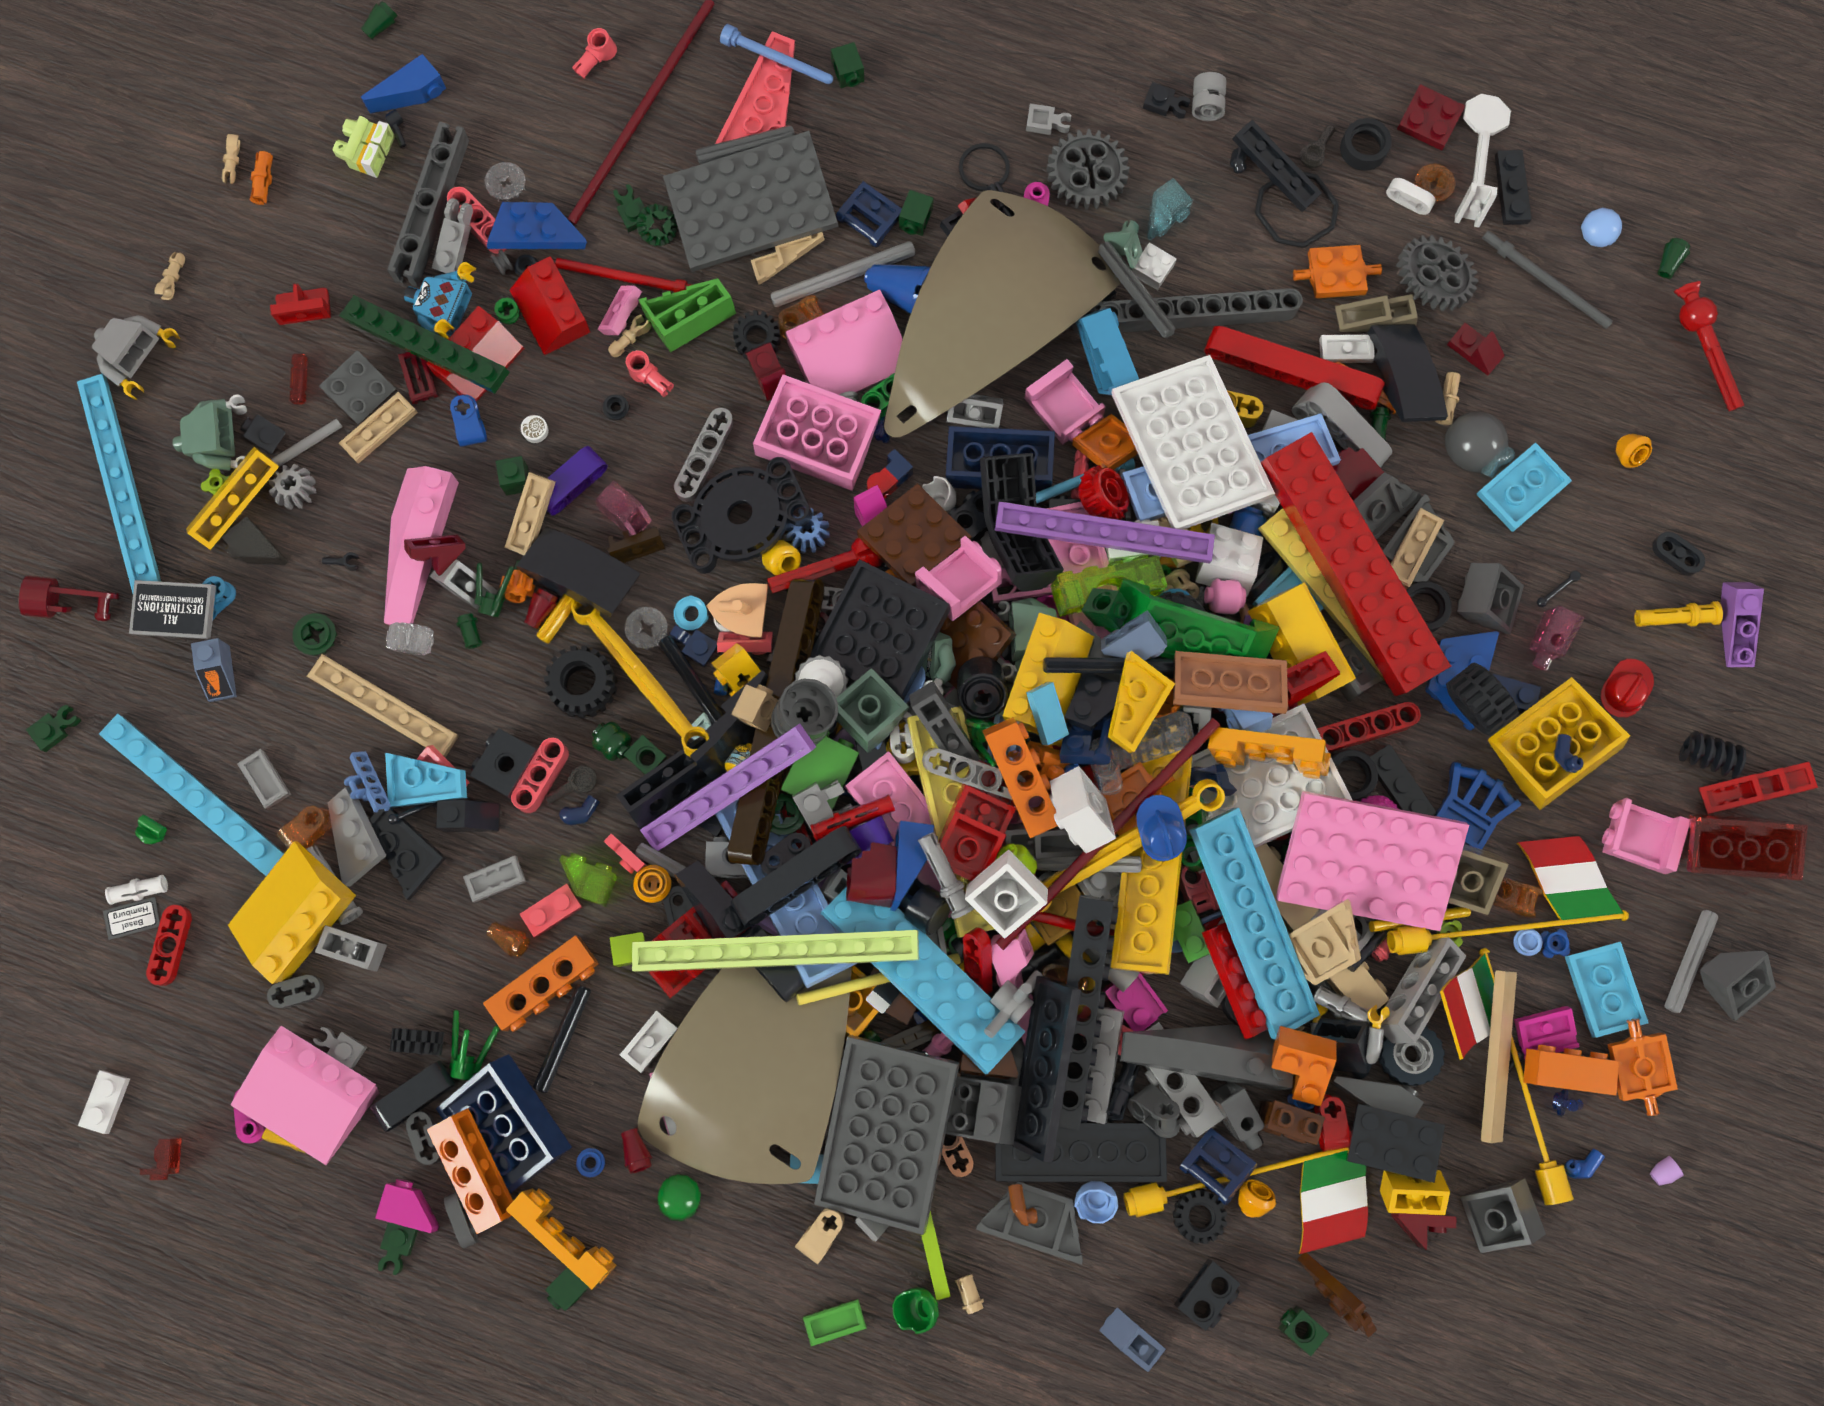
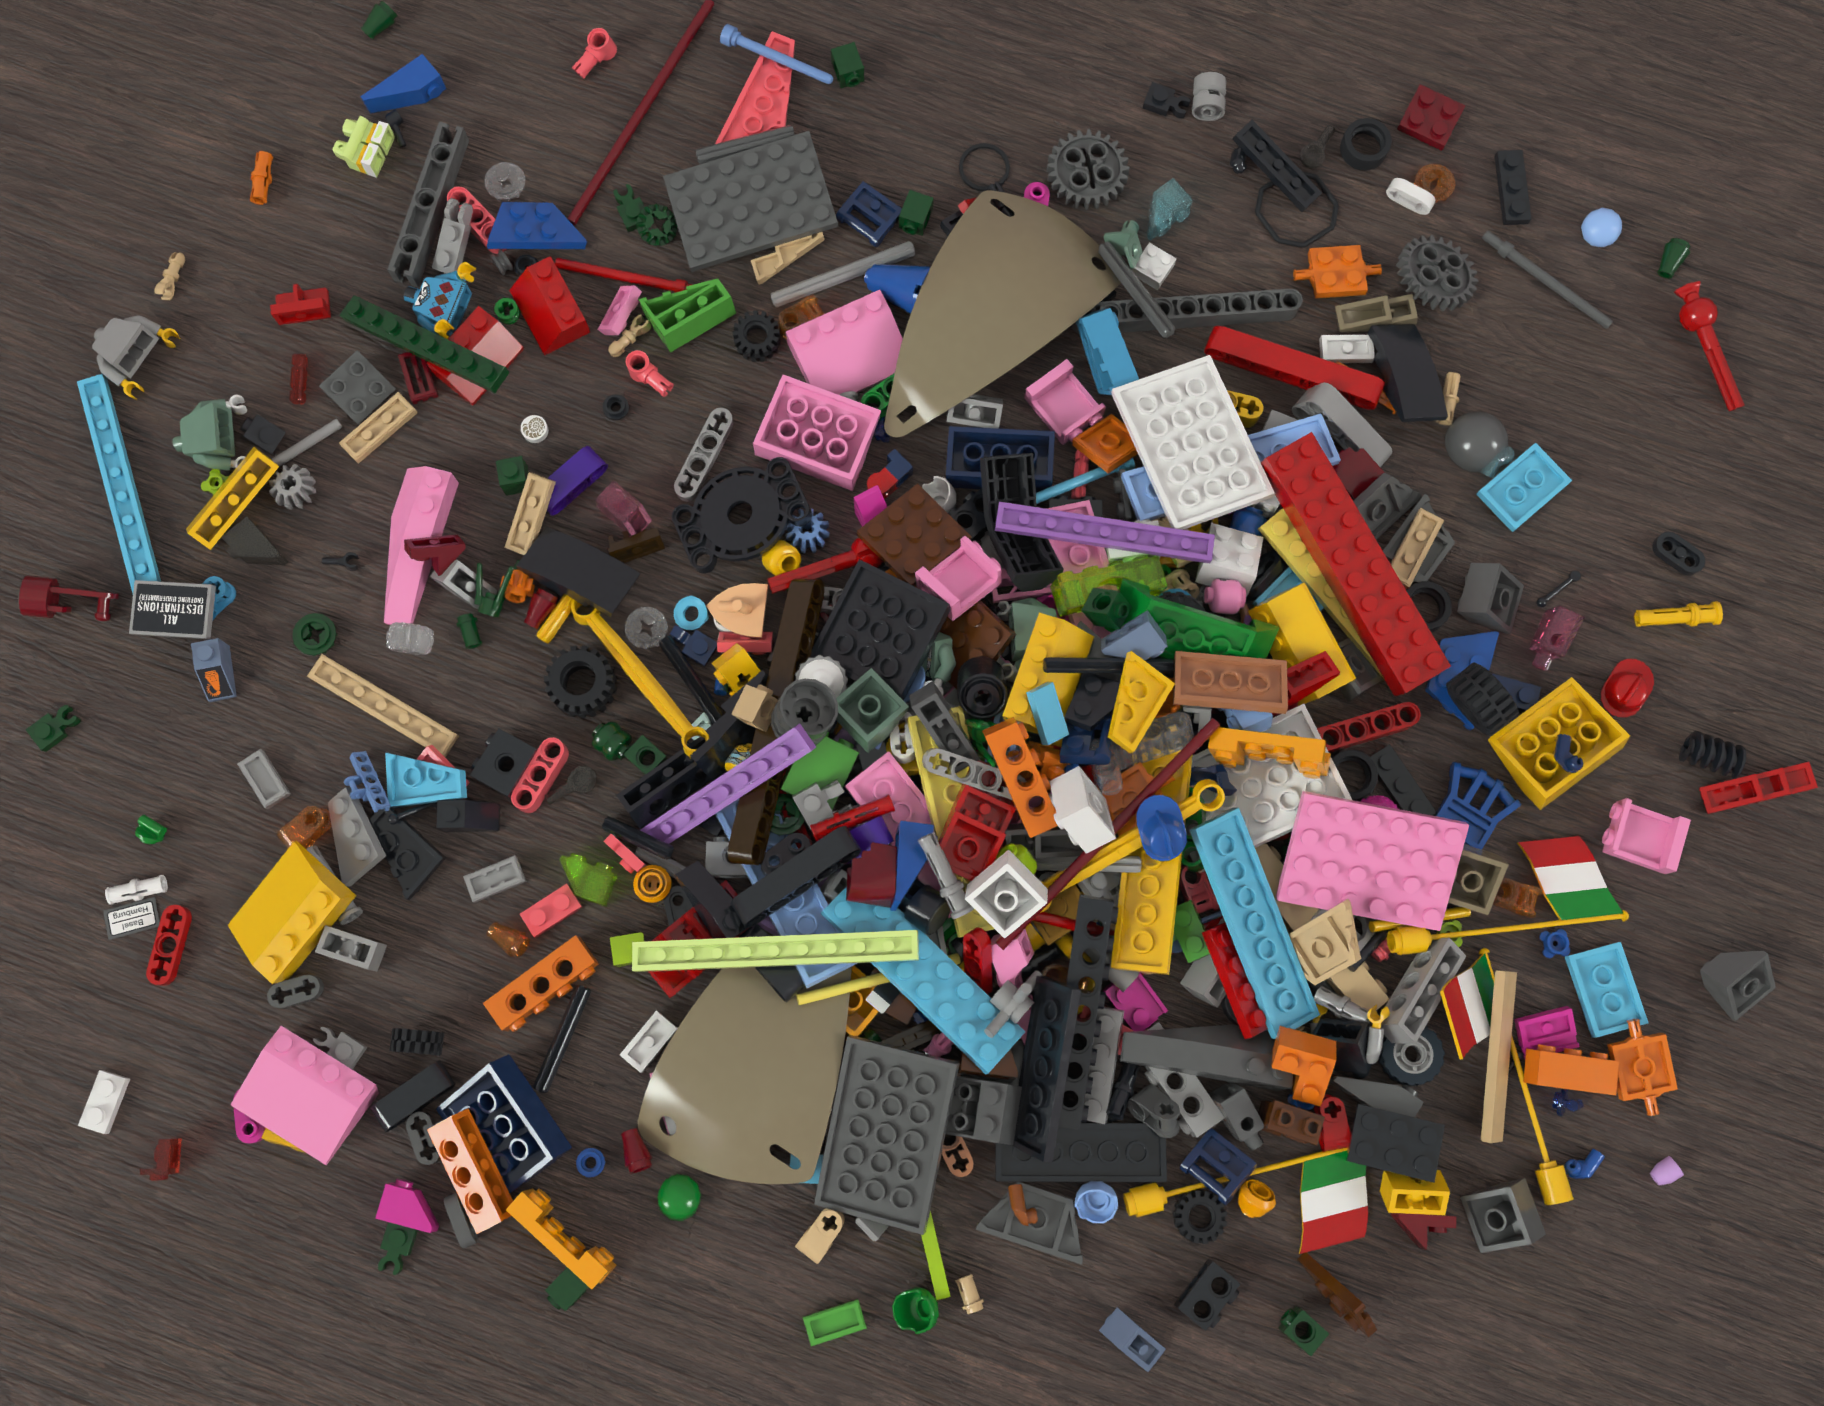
(192, 794): medium azure plate -> none
(230, 158): tan piece -> none
(463, 1065): green plant -> none
(469, 426): blue piece -> none
(581, 814): dark blue arm -> none
(638, 838): none -> black axle
(766, 368): dark red slope -> none
(1042, 120): light grey plate -> none
(1103, 493): red gear -> none
(1379, 420): dark green pin -> none
(1475, 348): dark red slope -> none
(1487, 117): white piece -> none
(1527, 942): light blue plate -> none
(1633, 450): light orange cone -> none
(1691, 961): light grey axle -> none
(1741, 622): medium lavender slope -> none
(1746, 847): clear red windscreen -> none

